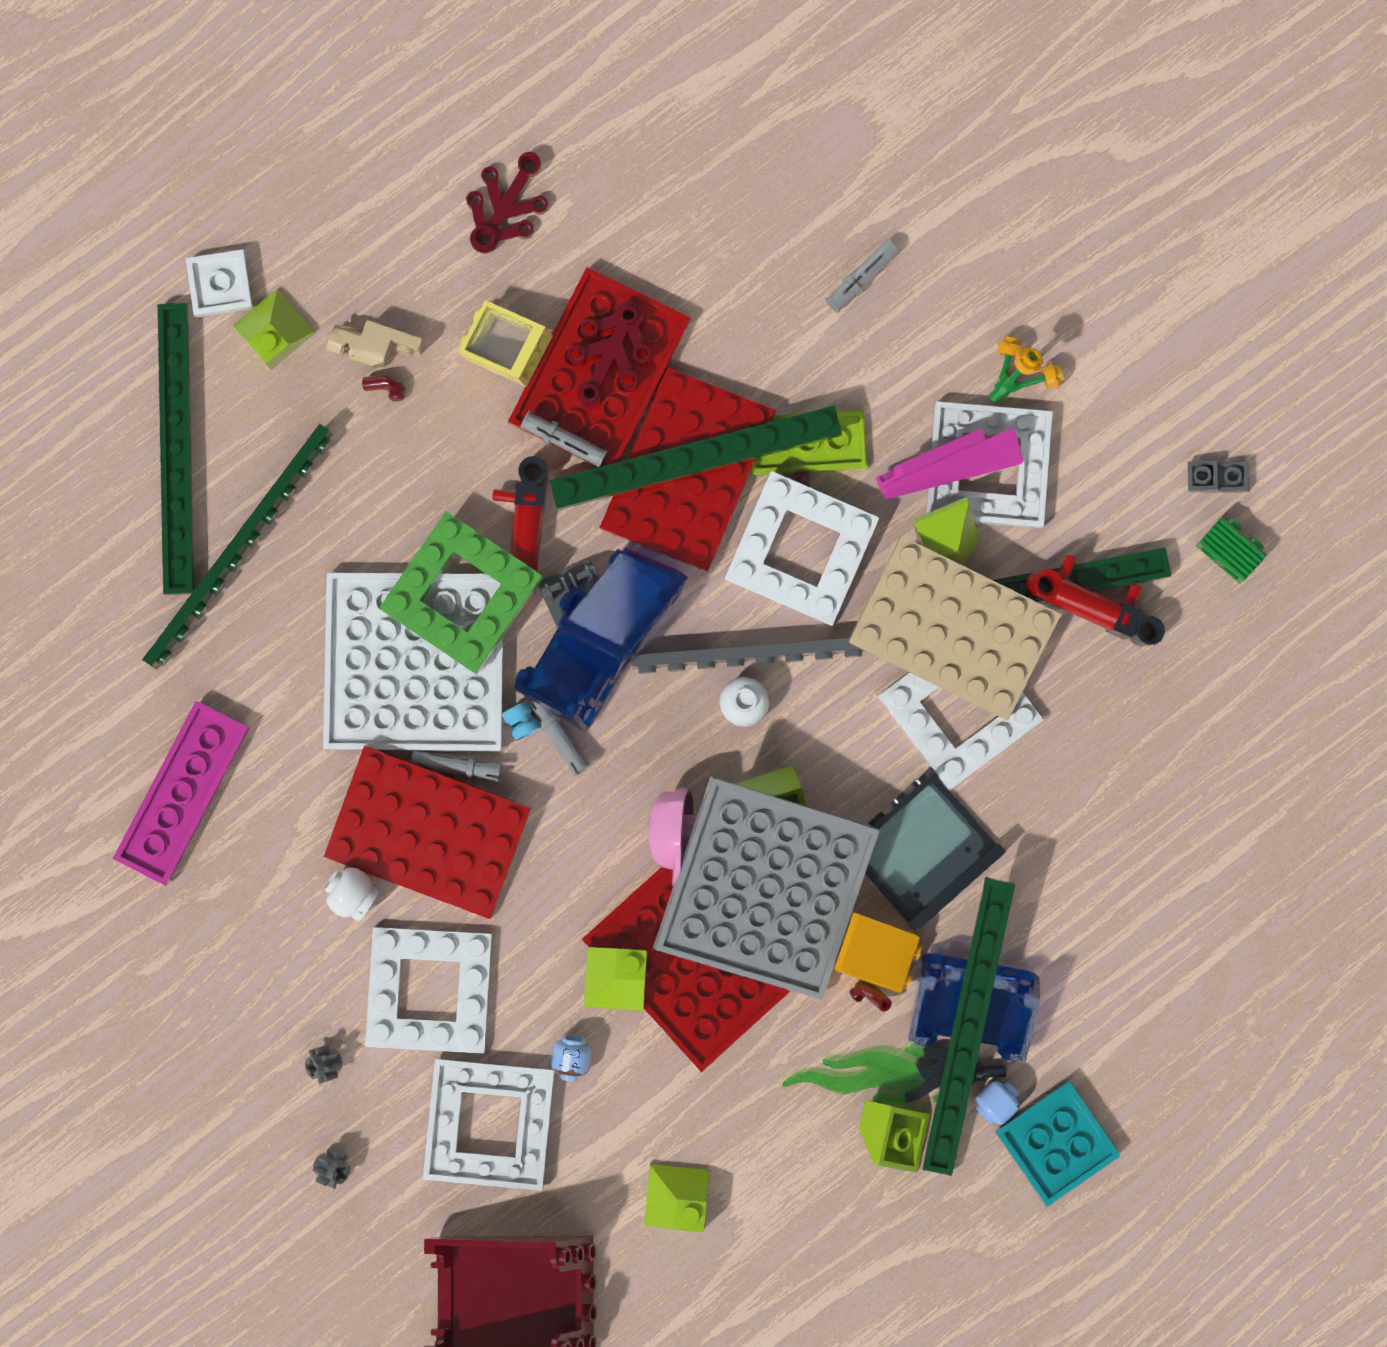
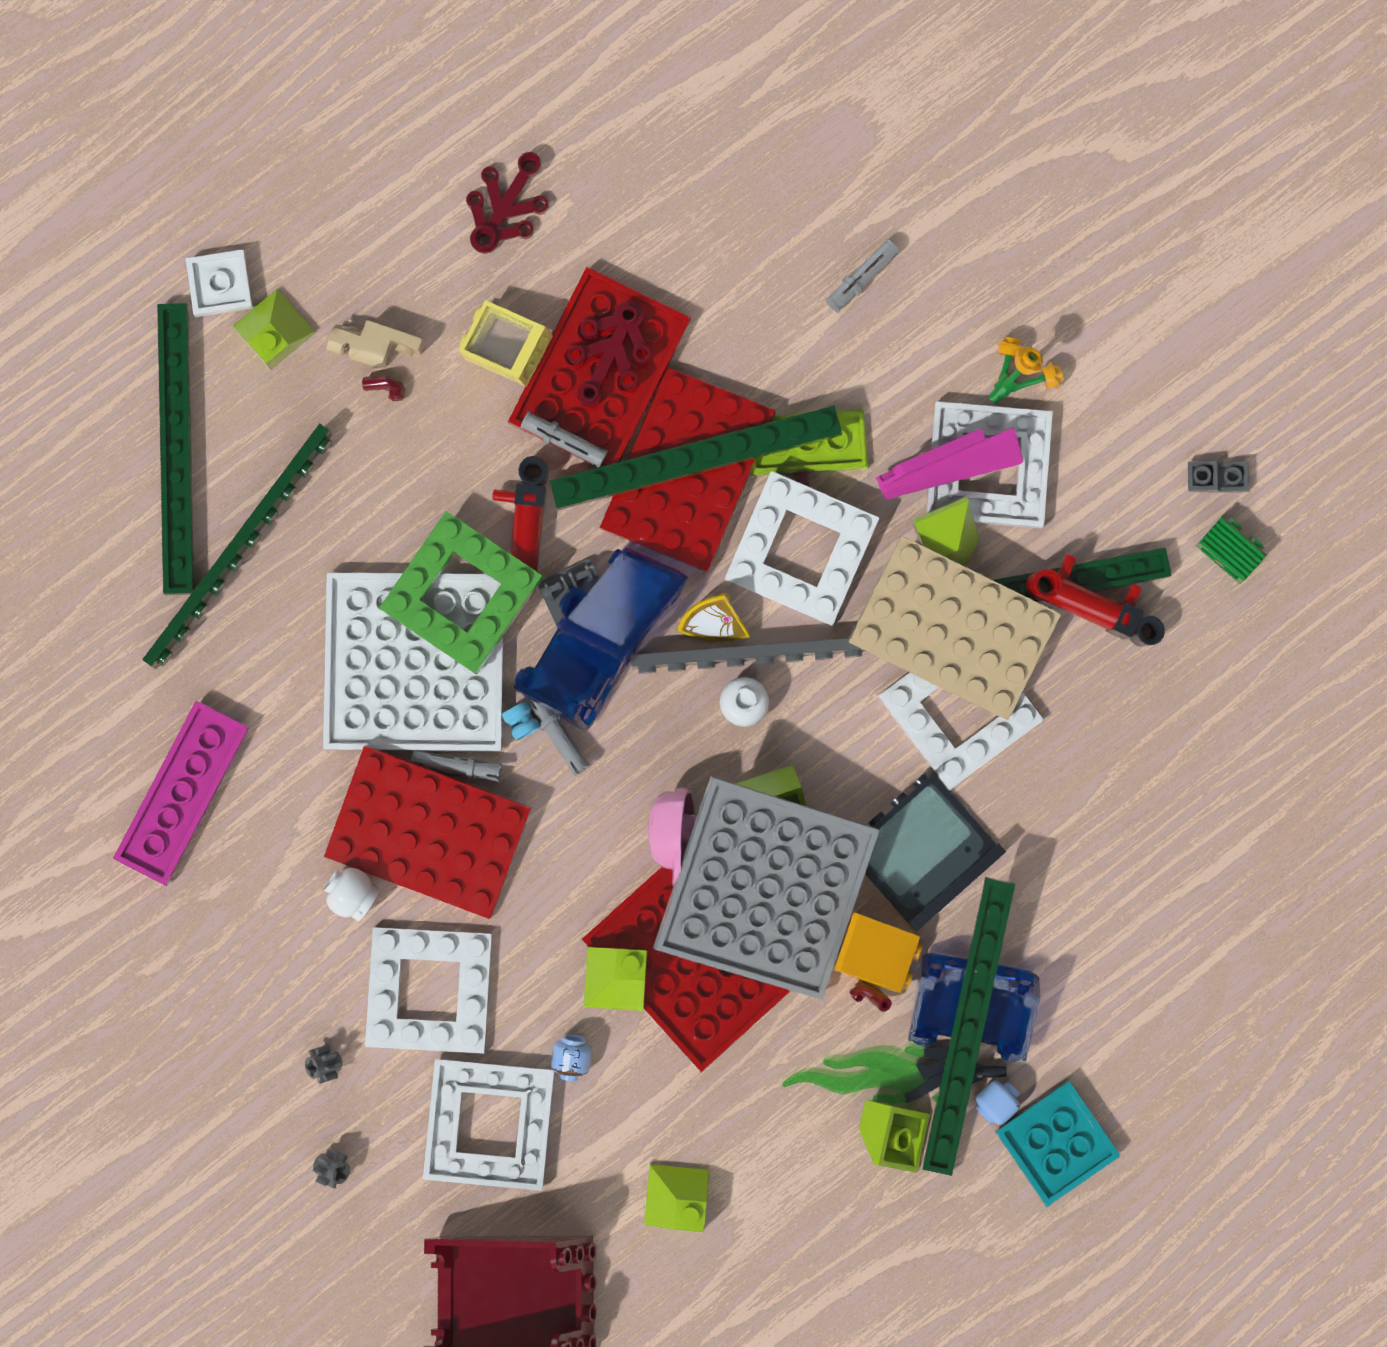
(713, 621): none -> shield

